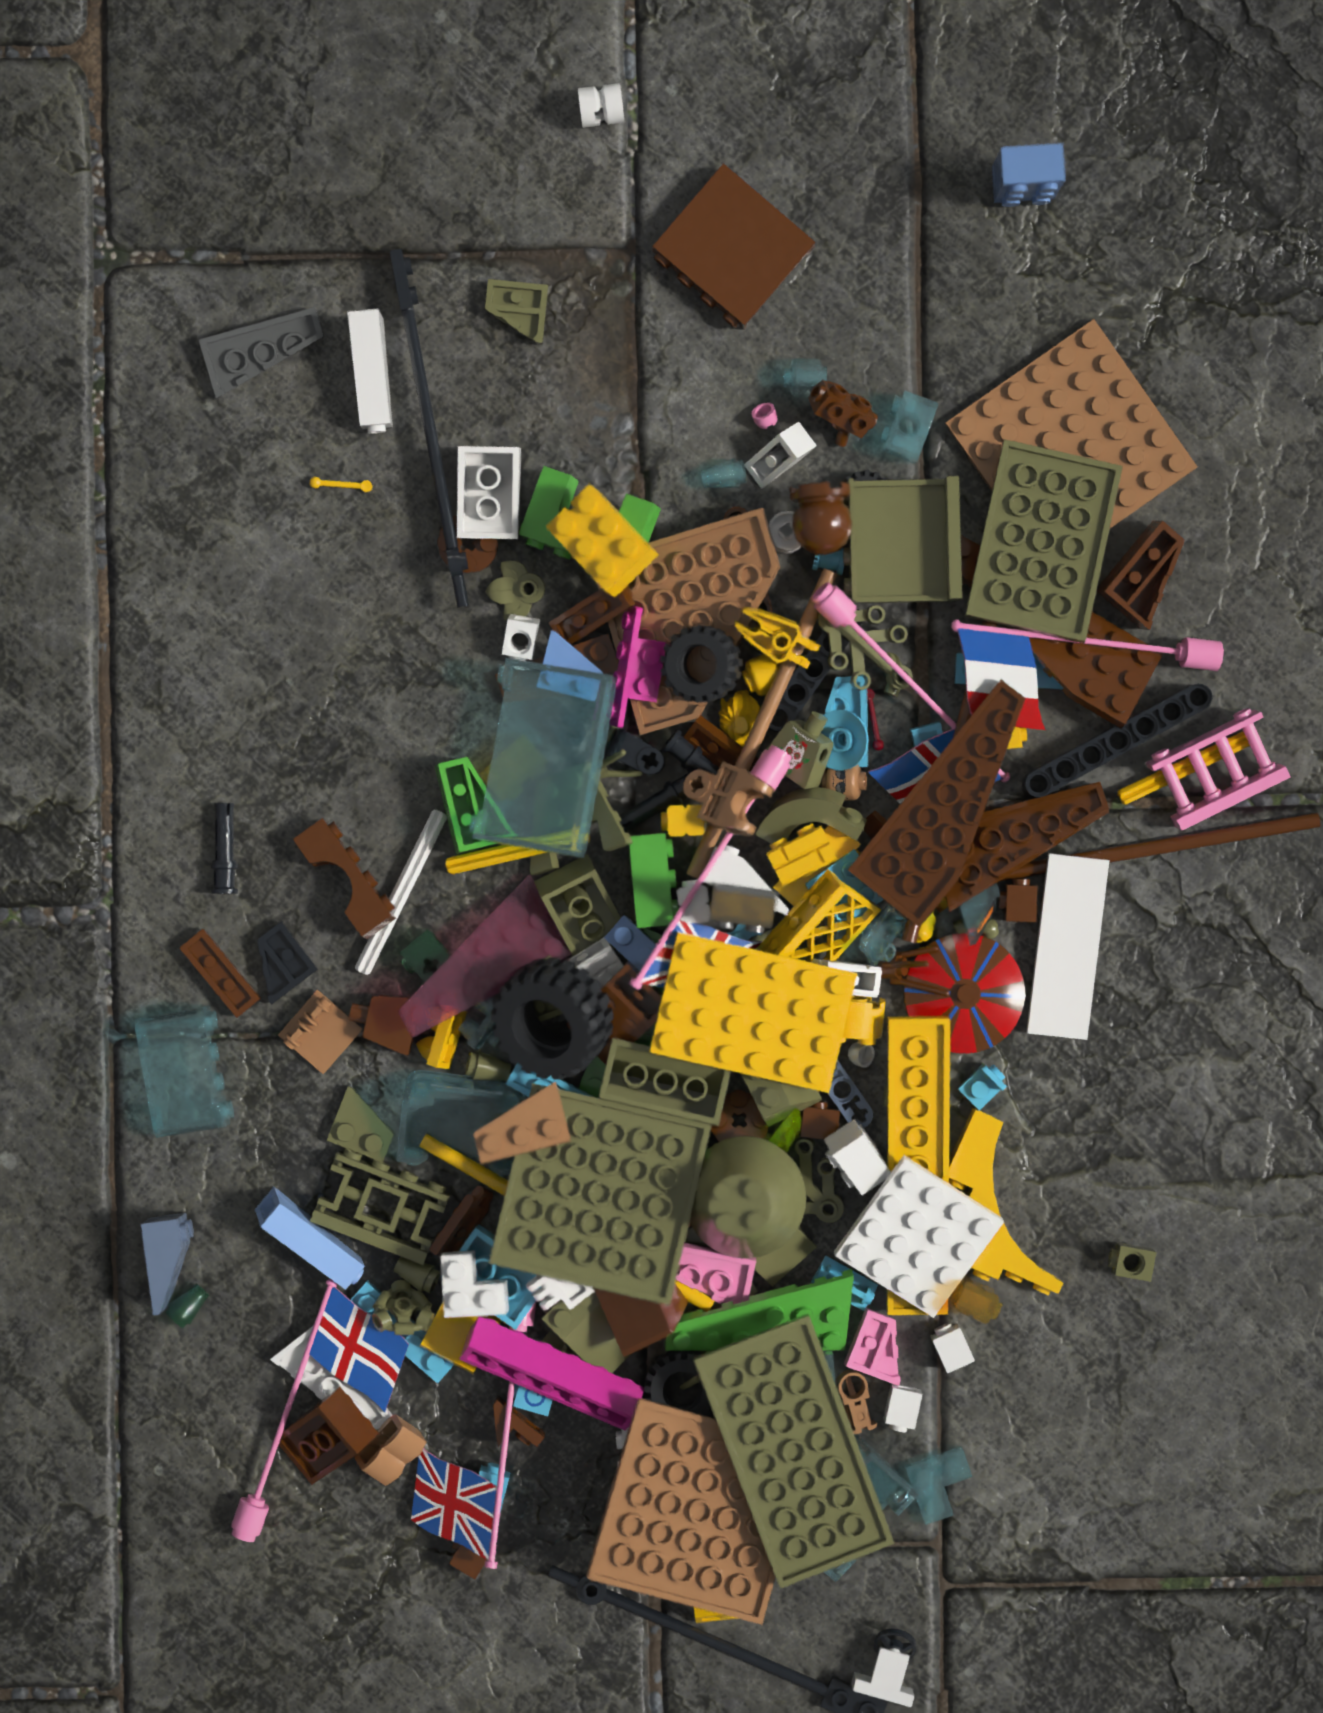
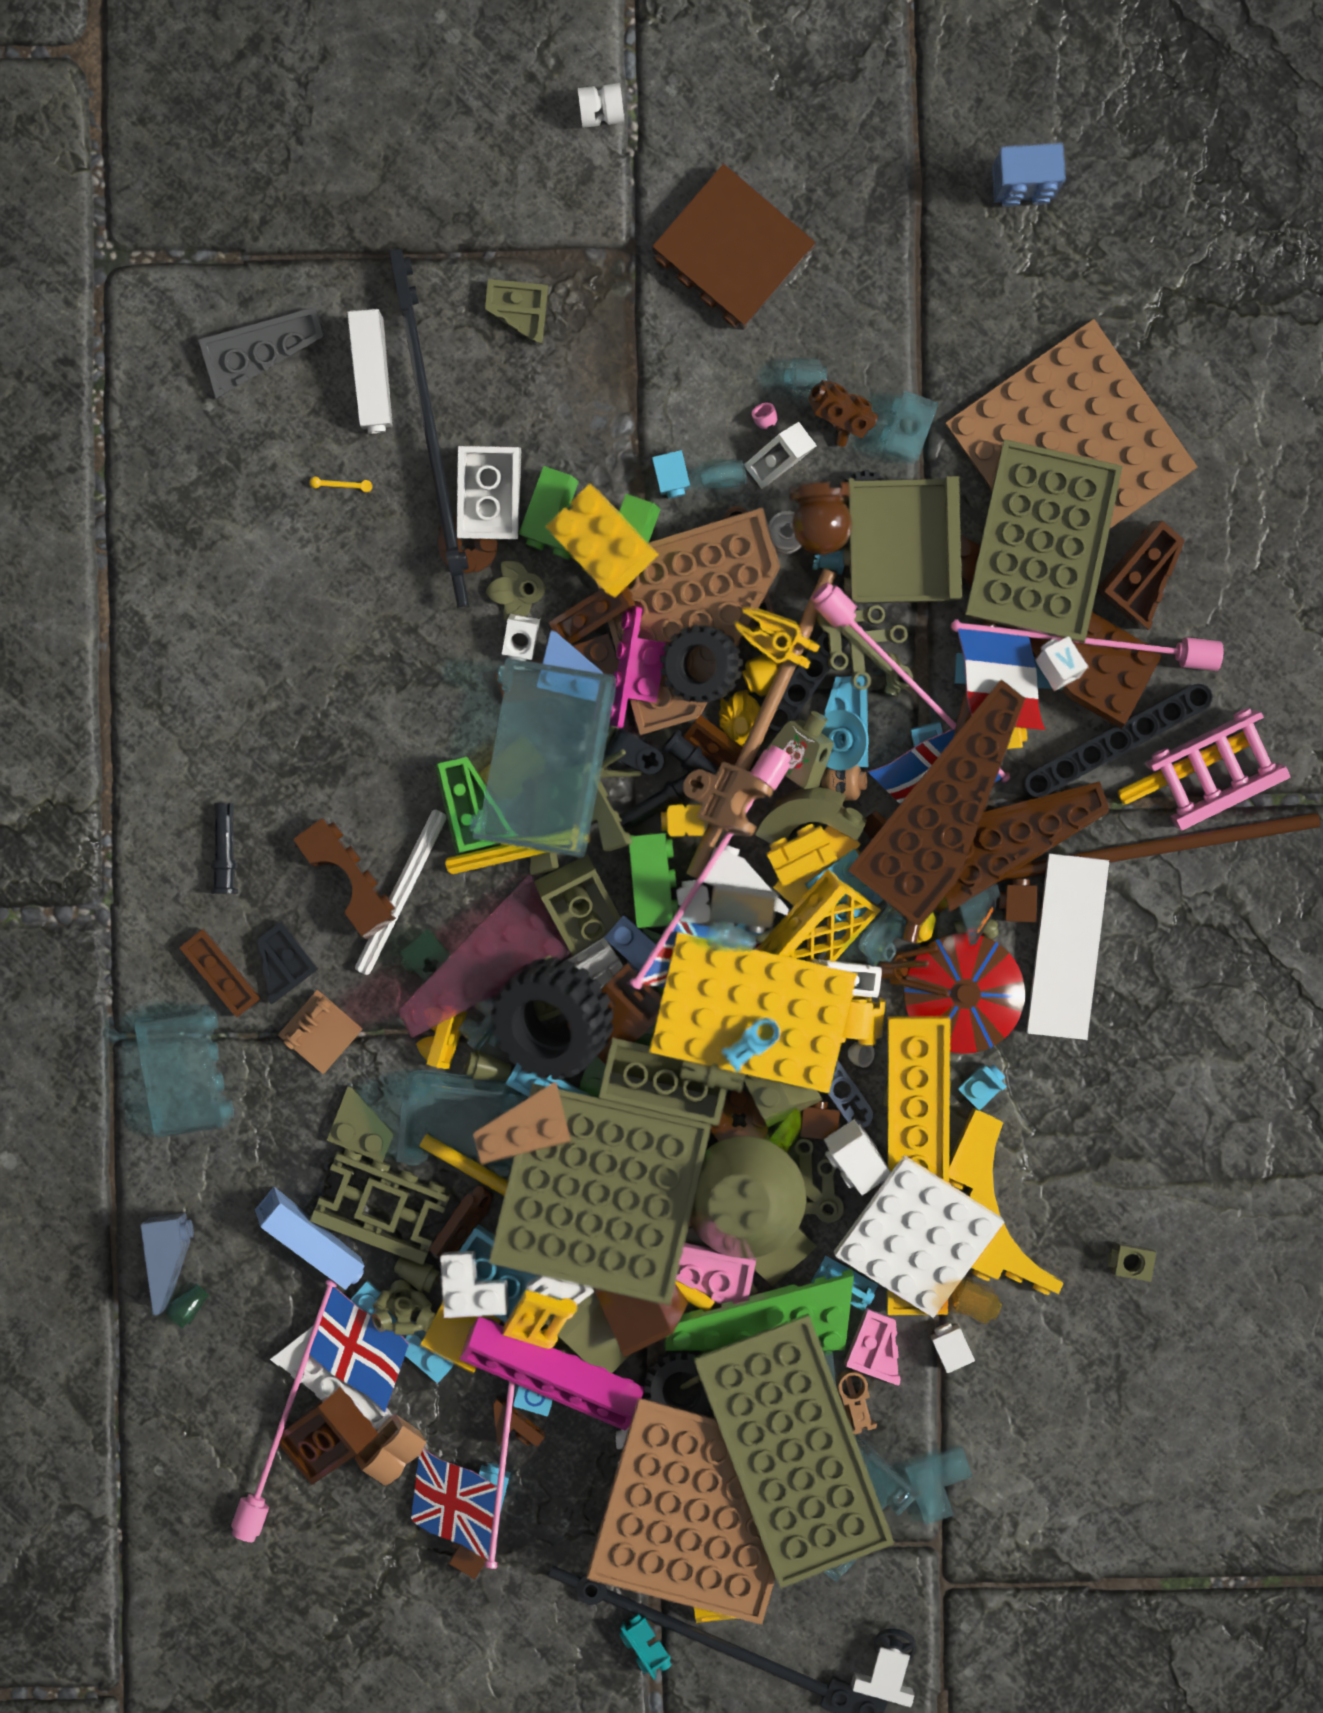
(383, 1022): reddish brown torso -> none
(531, 1315): none -> yellow plate
(650, 1656): none -> teal hinge
(671, 474): none -> medium azure brick
(713, 1075): none -> olive pin
(727, 937): none -> clear light blue cone
(750, 1044): none -> medium azure connector
(877, 743): dark red hinge -> none
(902, 1407): white brick -> none
(1061, 662): none -> white brick

